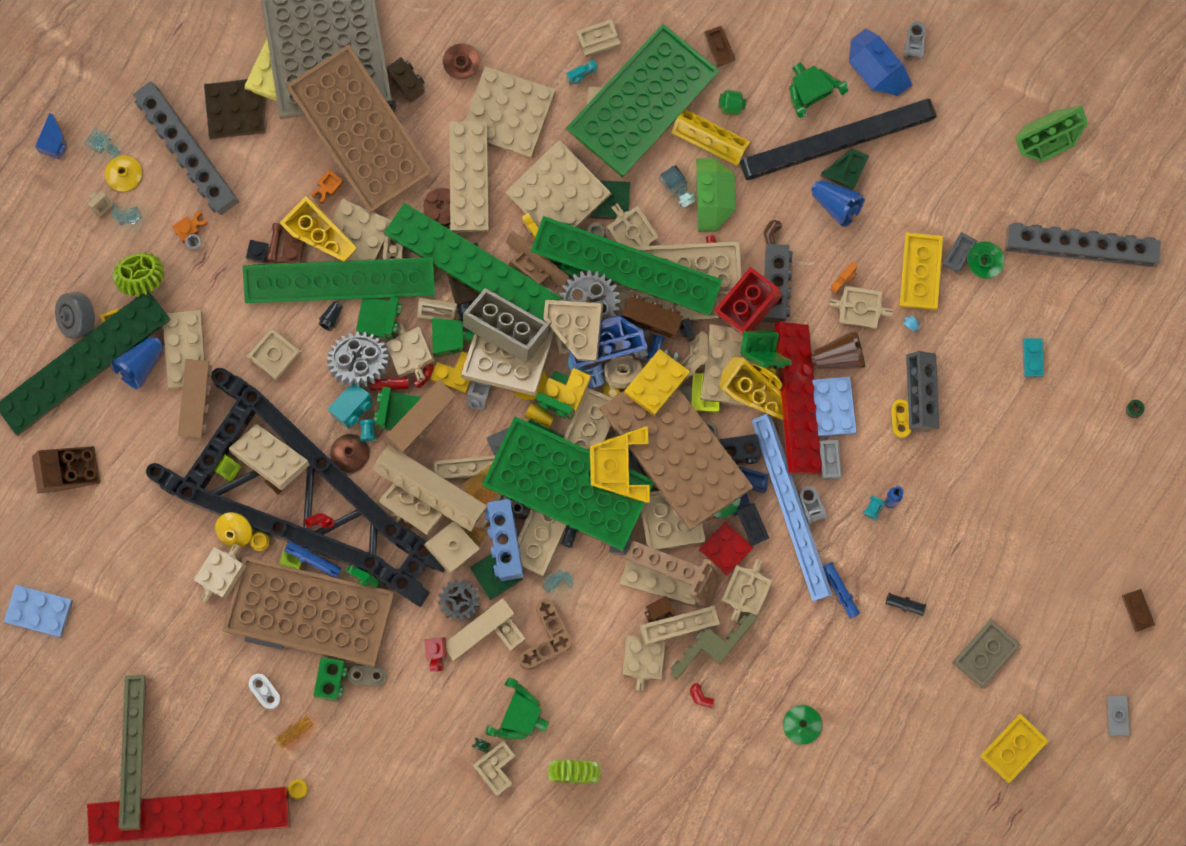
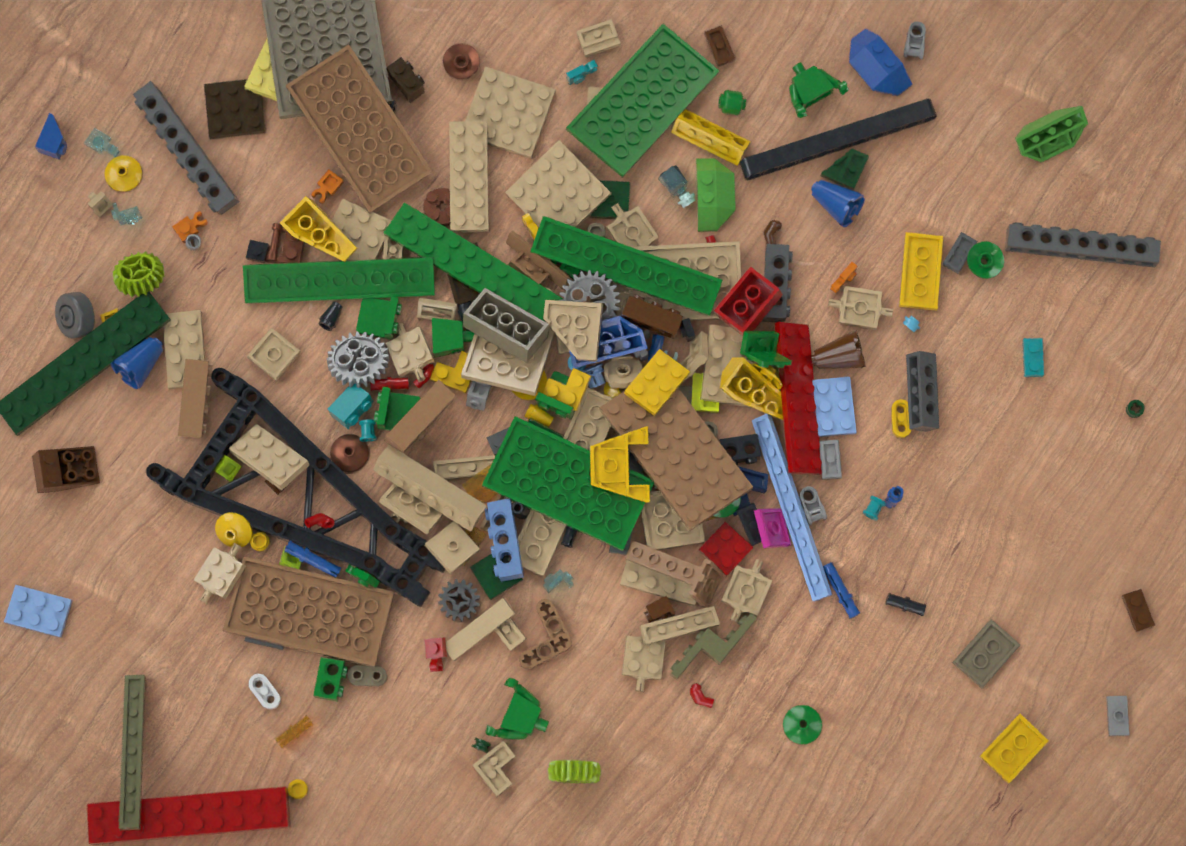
(772, 528): none -> dark pink plate

